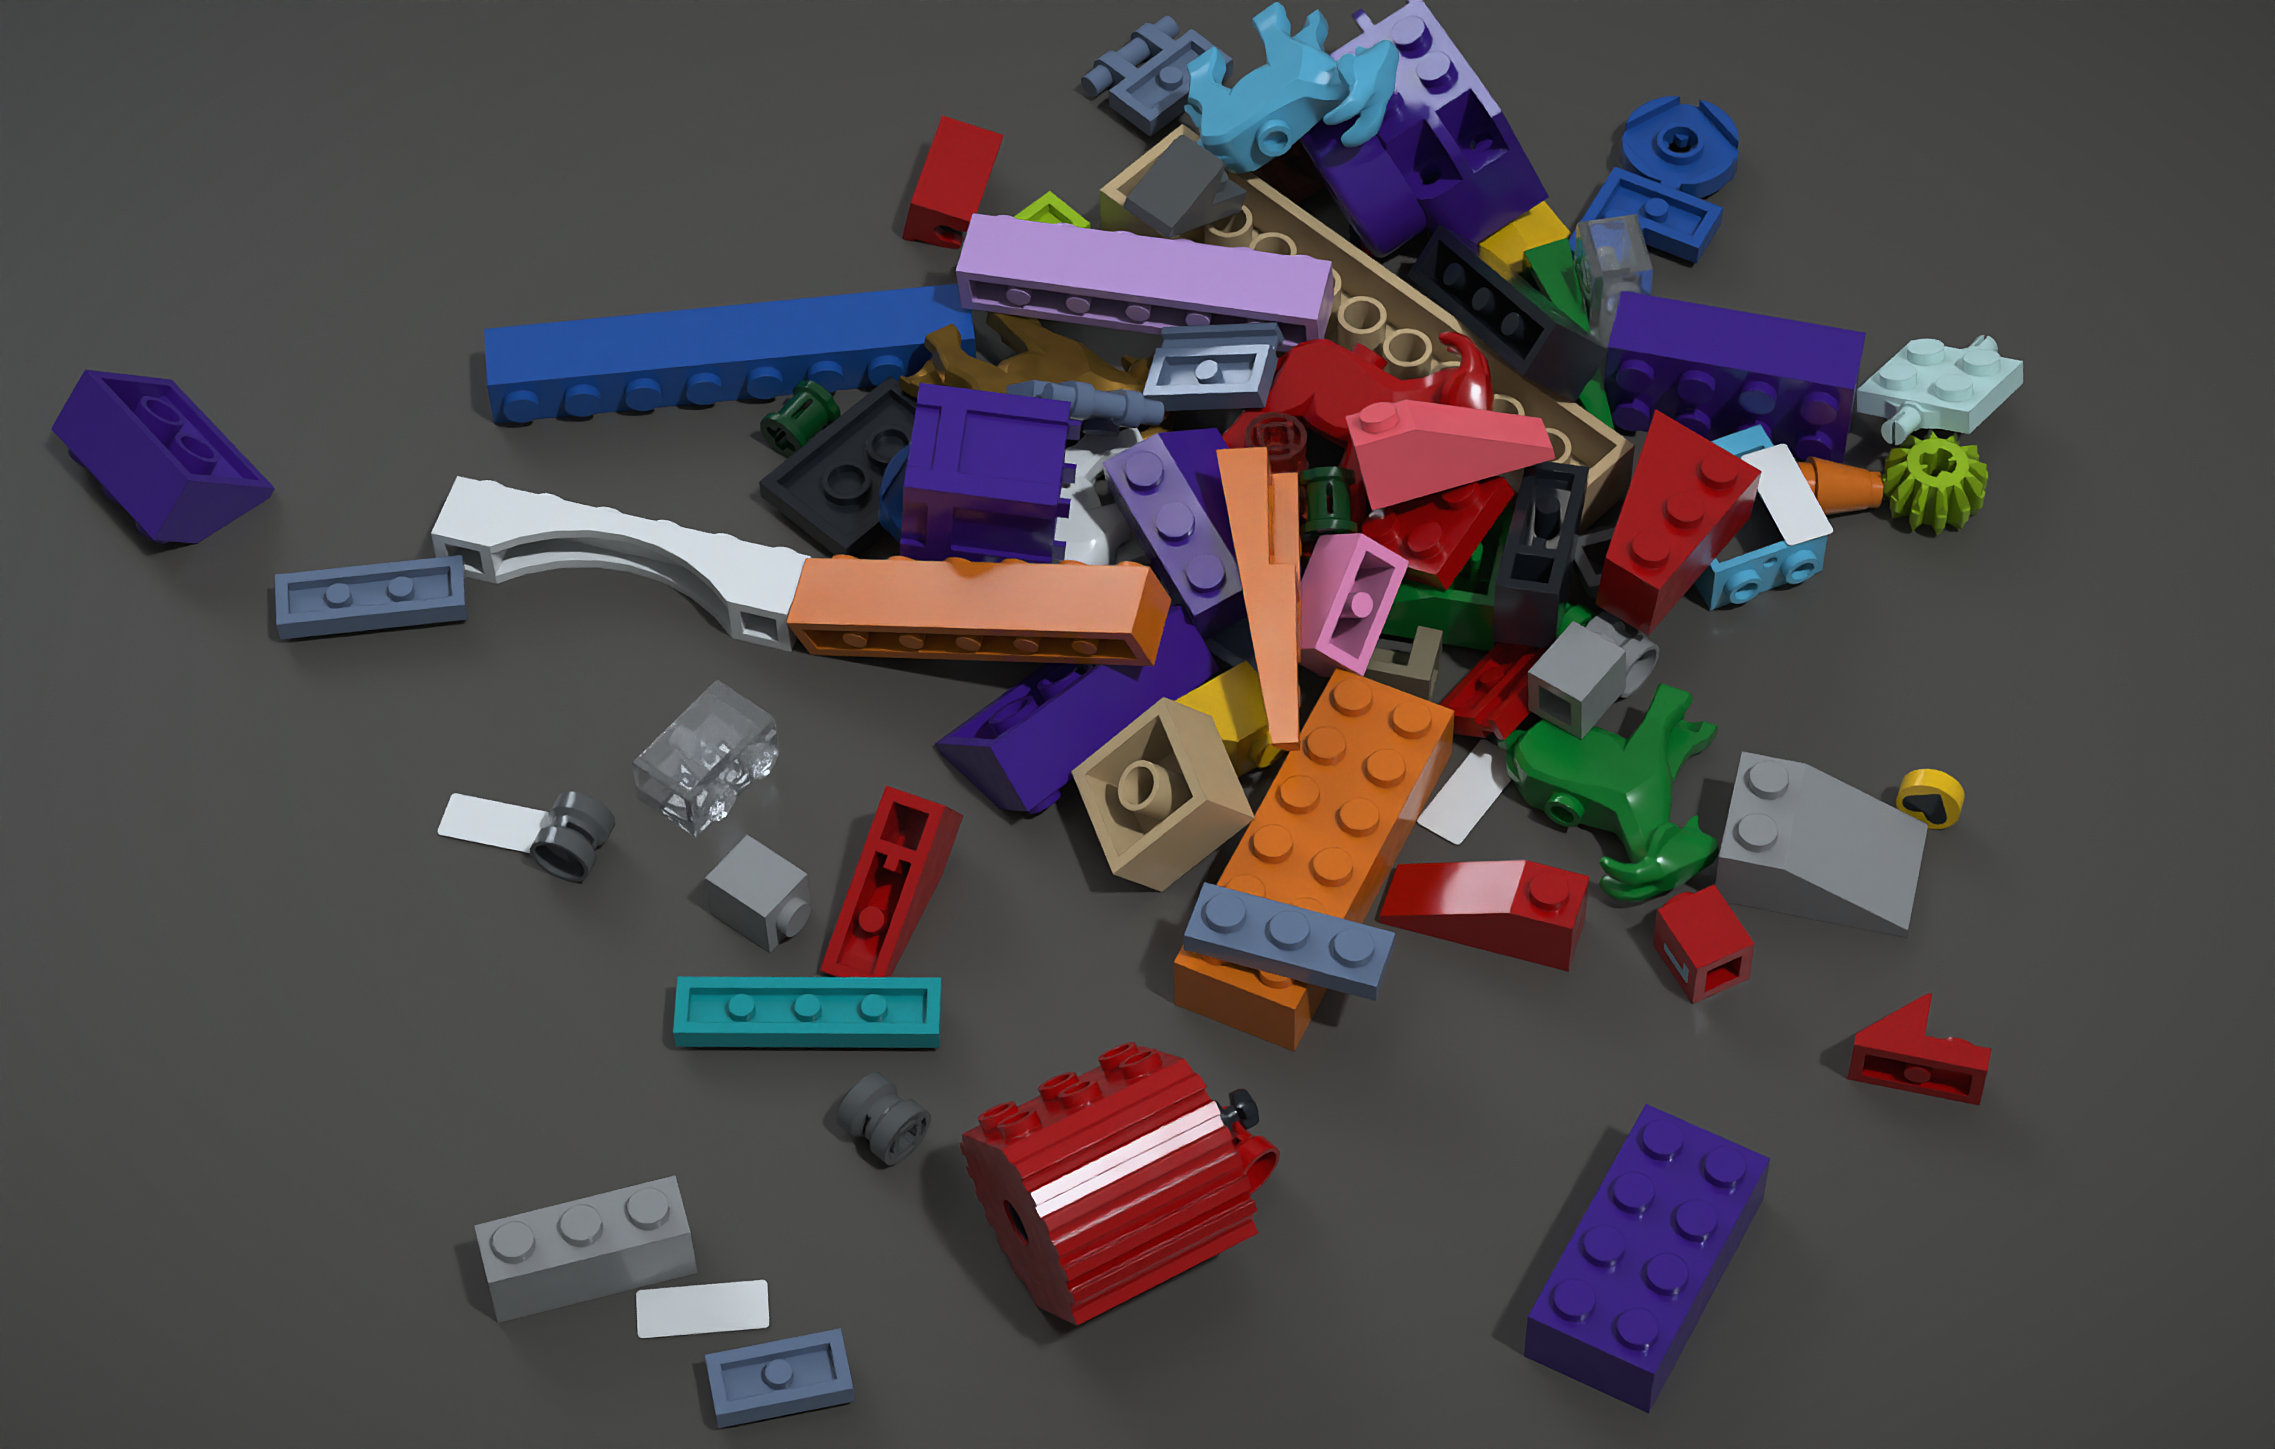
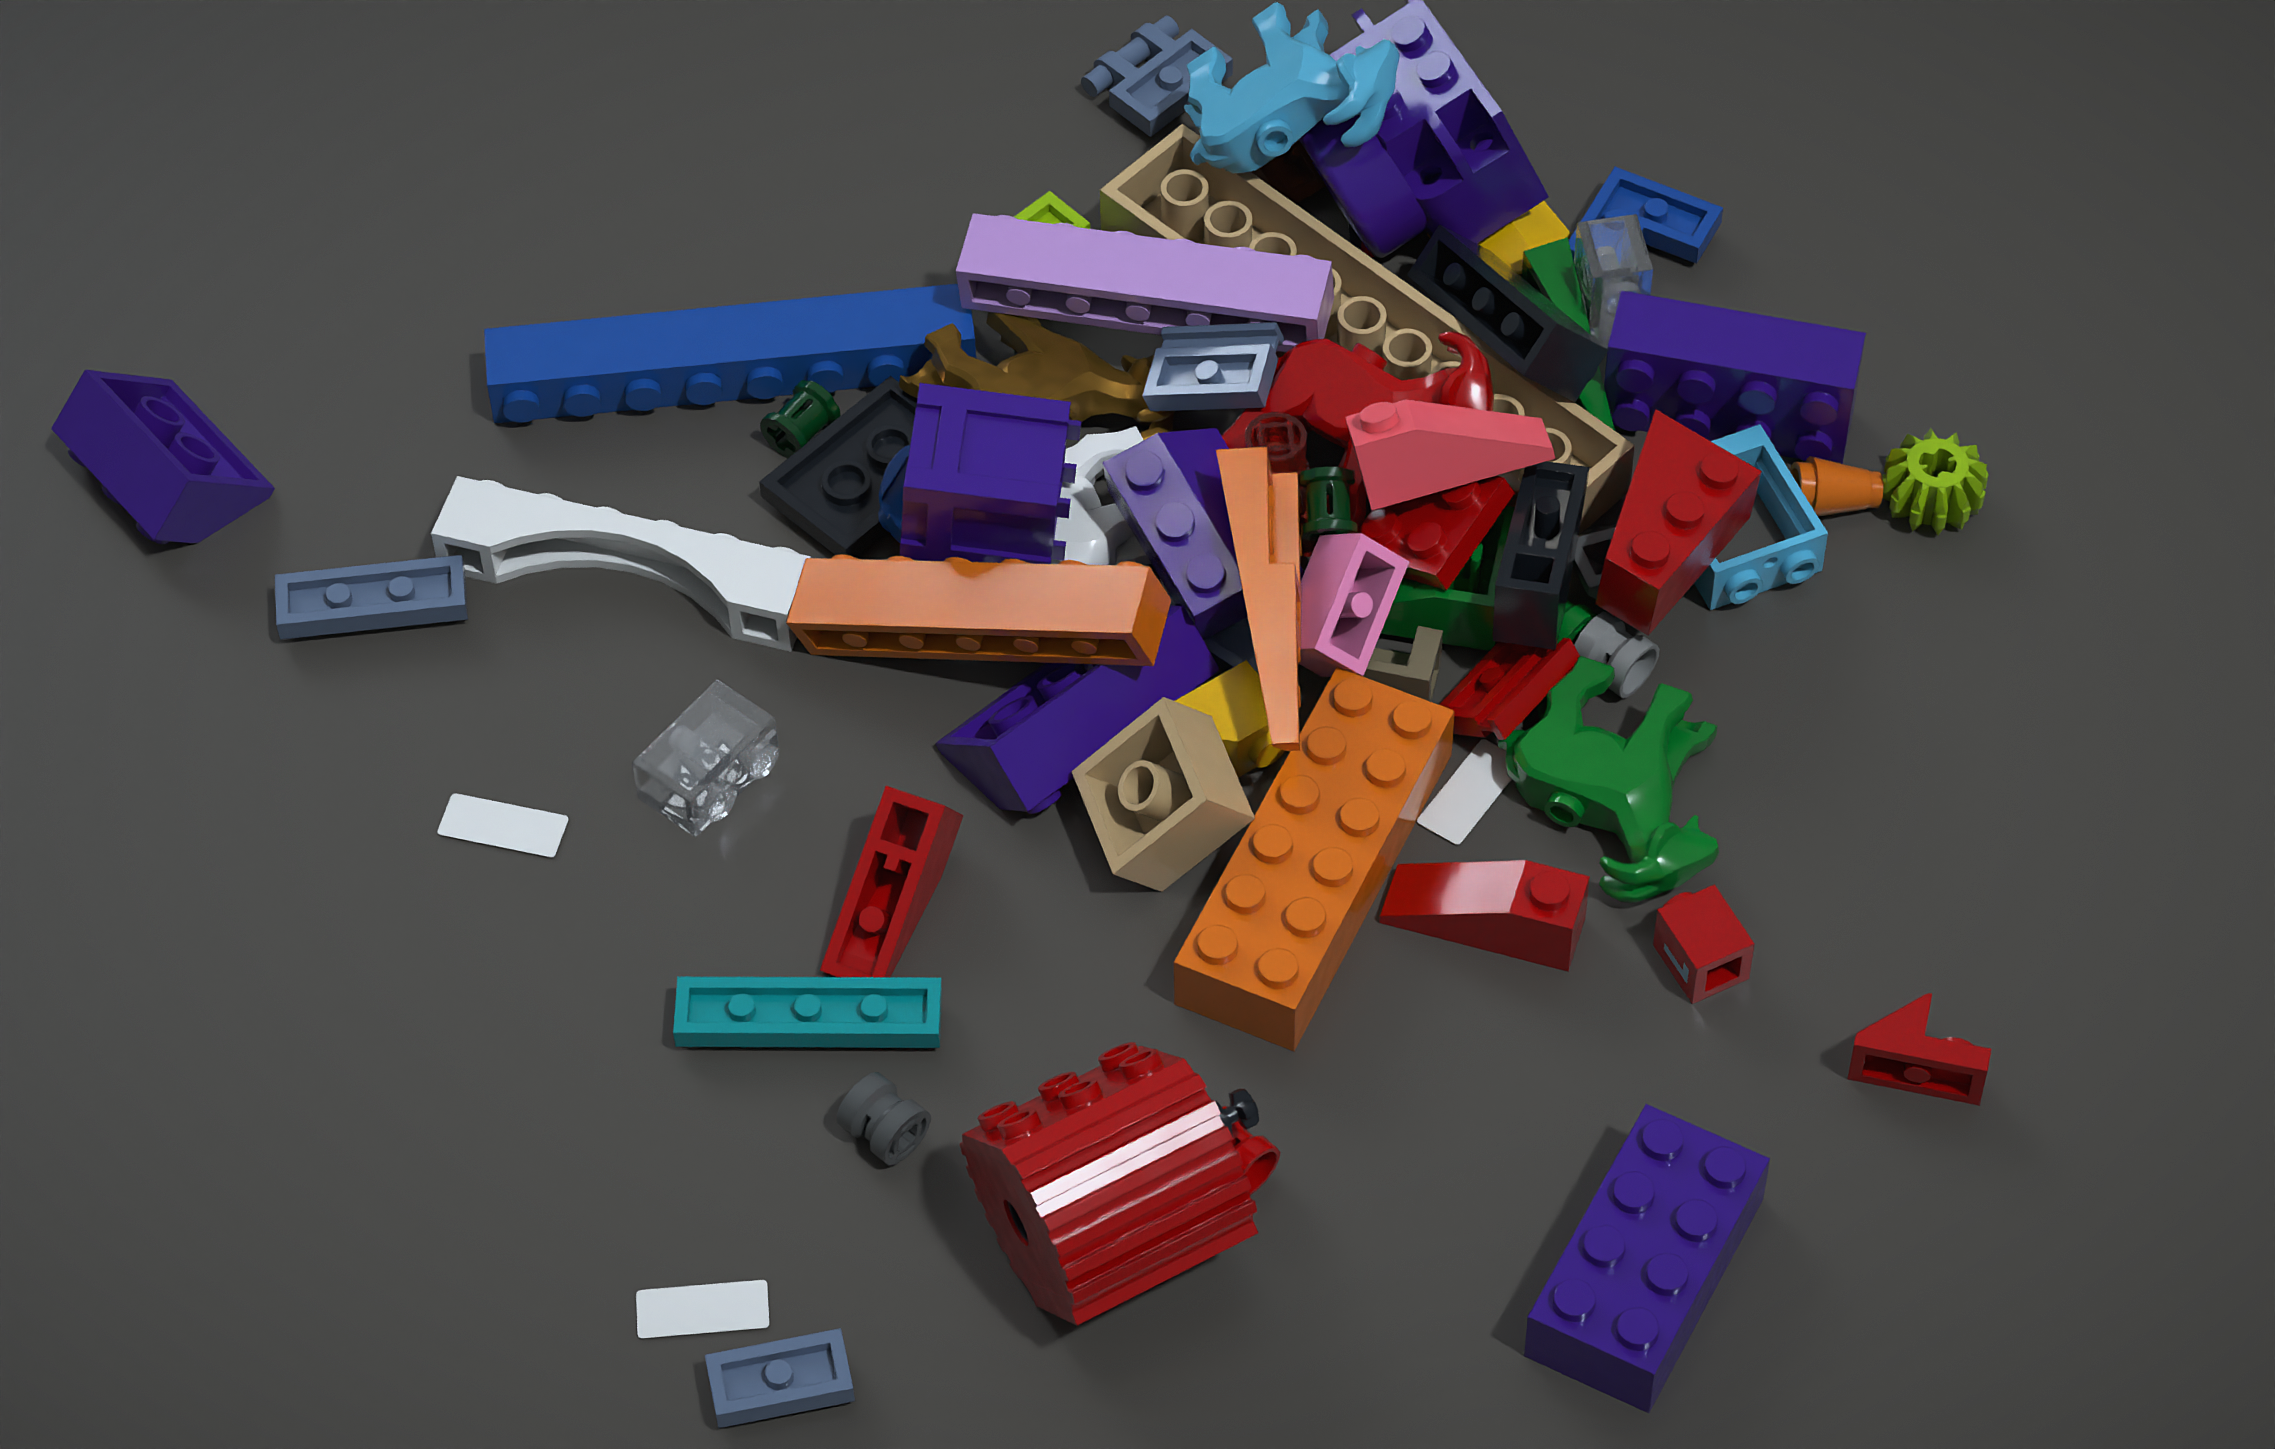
(570, 840): dark grey wheel -> none
(586, 1249): light grey brick -> none
(759, 894): light grey brick -> none
(951, 182): red hinge -> none
(1097, 410): sand blue plate -> none
(1185, 190): dark grey slope -> none
(1289, 941): sand blue plate -> none
(1577, 679): light grey brick -> none
(1666, 121): blue plate -> none
(1788, 495): white sticker -> none
(1818, 848): light grey slope -> none
(1931, 797): yellow tile -> none
(1939, 387): light aqua plate -> none

